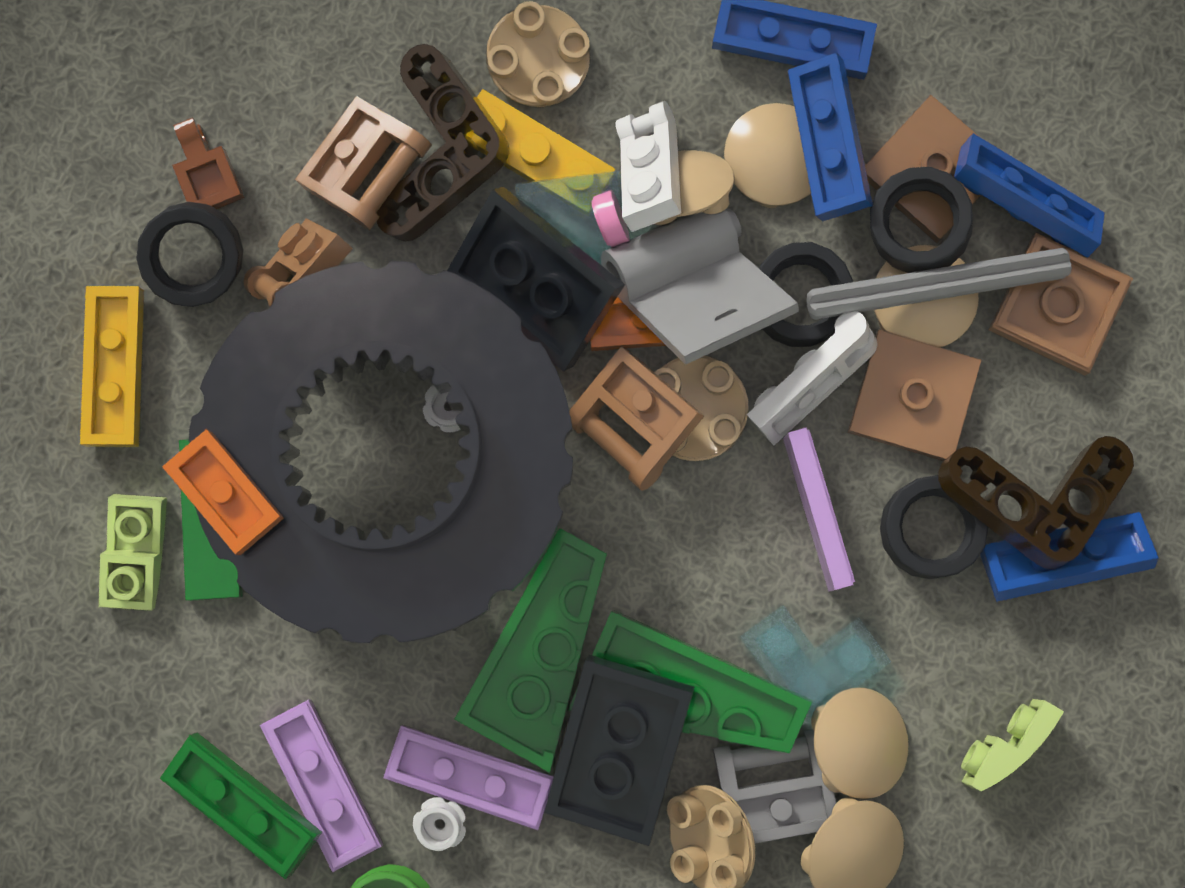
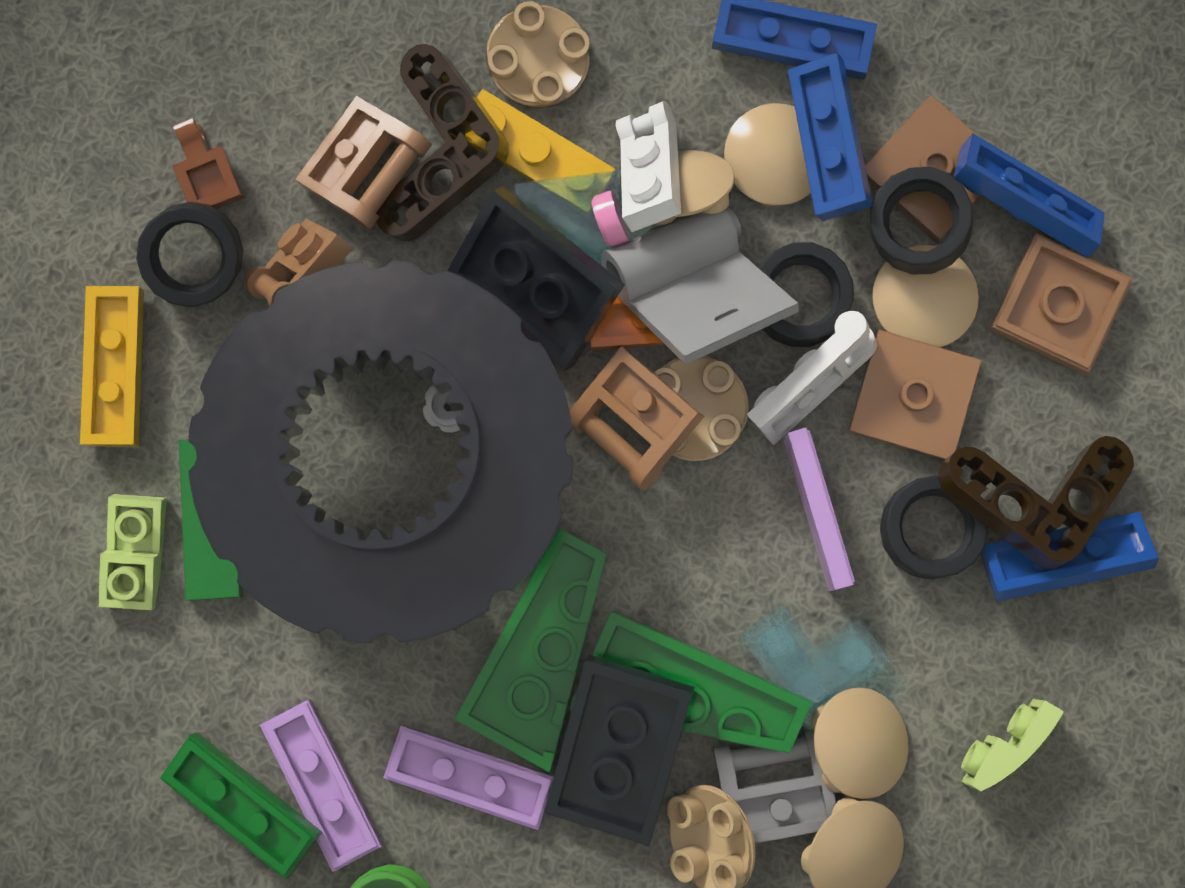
(223, 492): orange plate -> none
(439, 838): white plate -> none
(939, 283): light grey axle -> none

